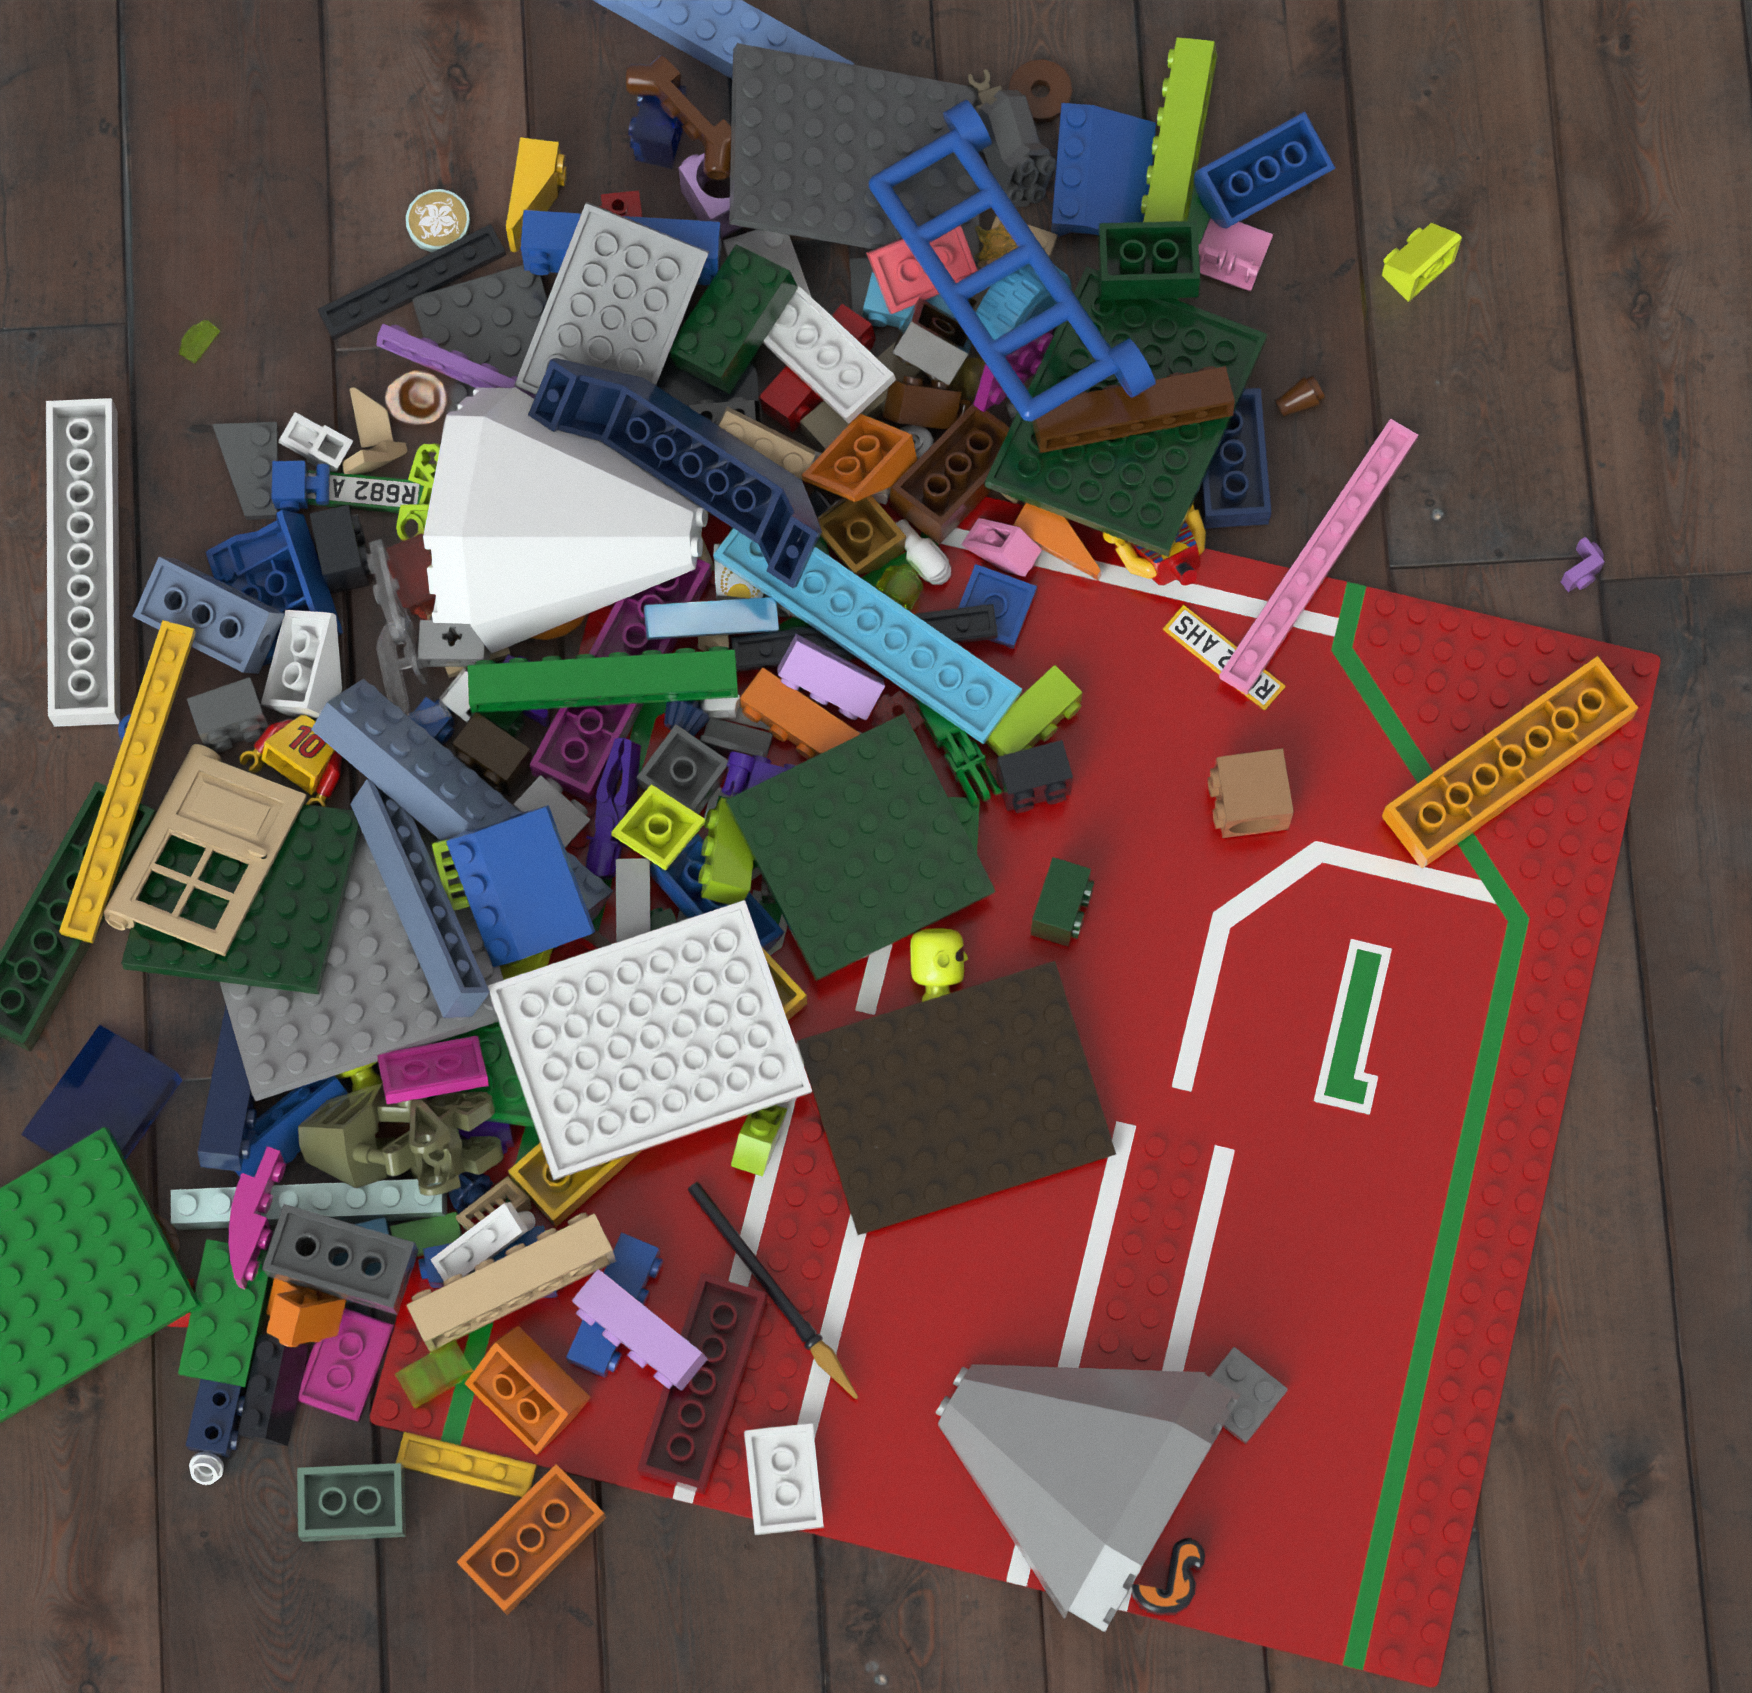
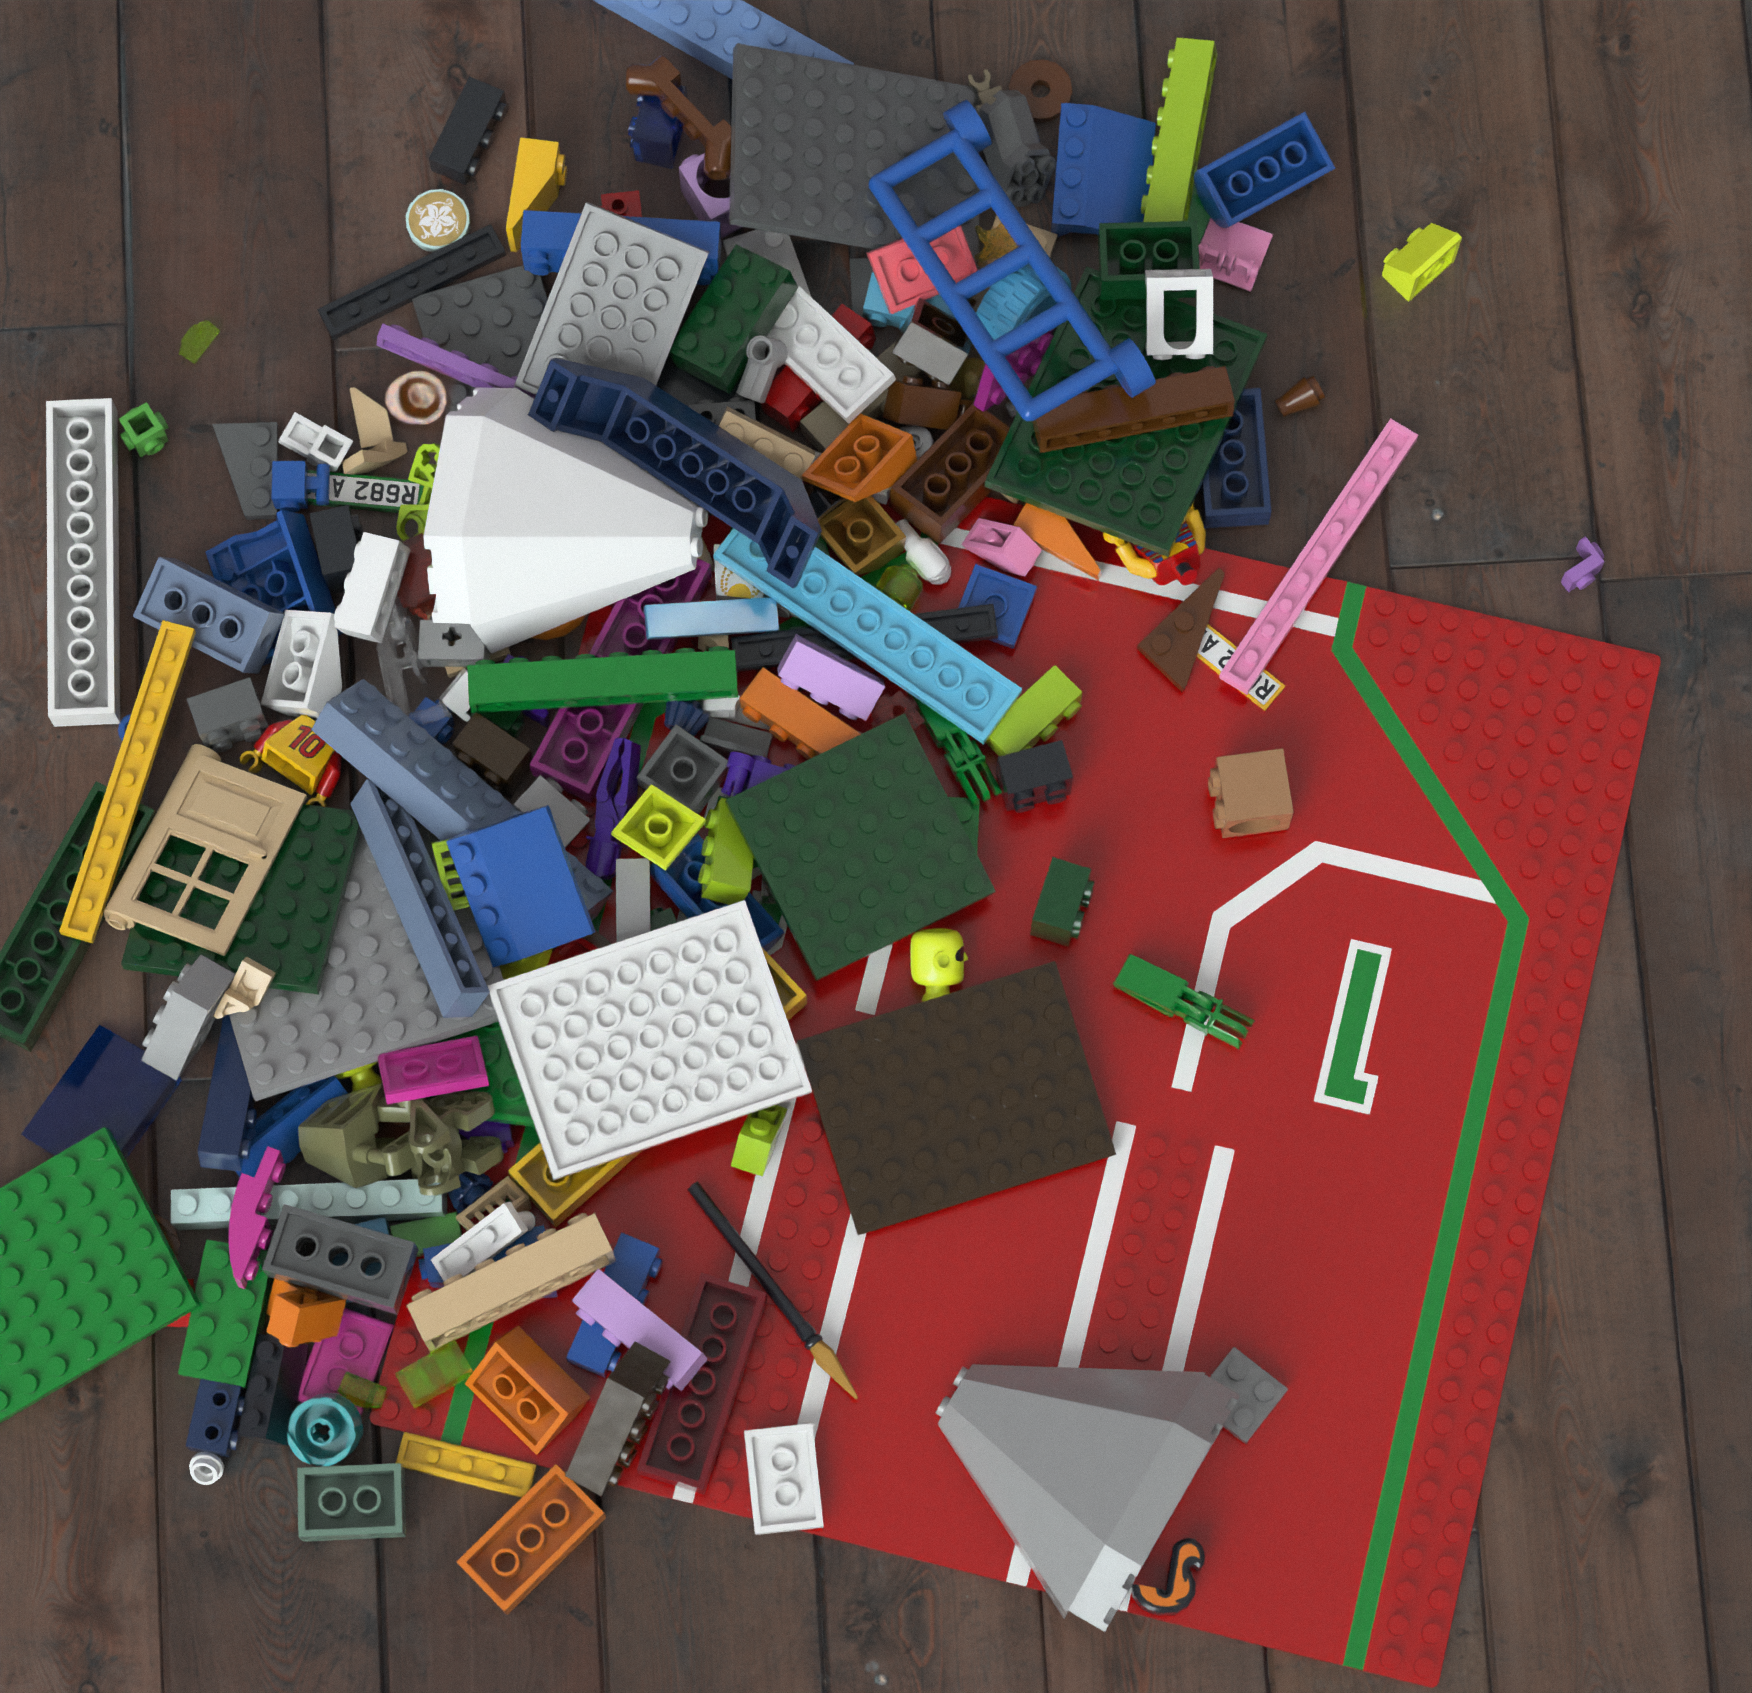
(143, 430): none -> bright green brick
(186, 1017): none -> light grey brick
(246, 988): none -> tan slope
(309, 1418): none -> teal brick
(362, 1391): none -> clear neon green piece
(371, 587): none -> white brick
(468, 131): none -> black brick
(619, 1419): none -> brick
(761, 370): none -> light grey piece
(1172, 996): none -> green arm
(1178, 637): none -> reddish brown wing
(1189, 279): none -> white panel
(1509, 762): light orange brick -> none

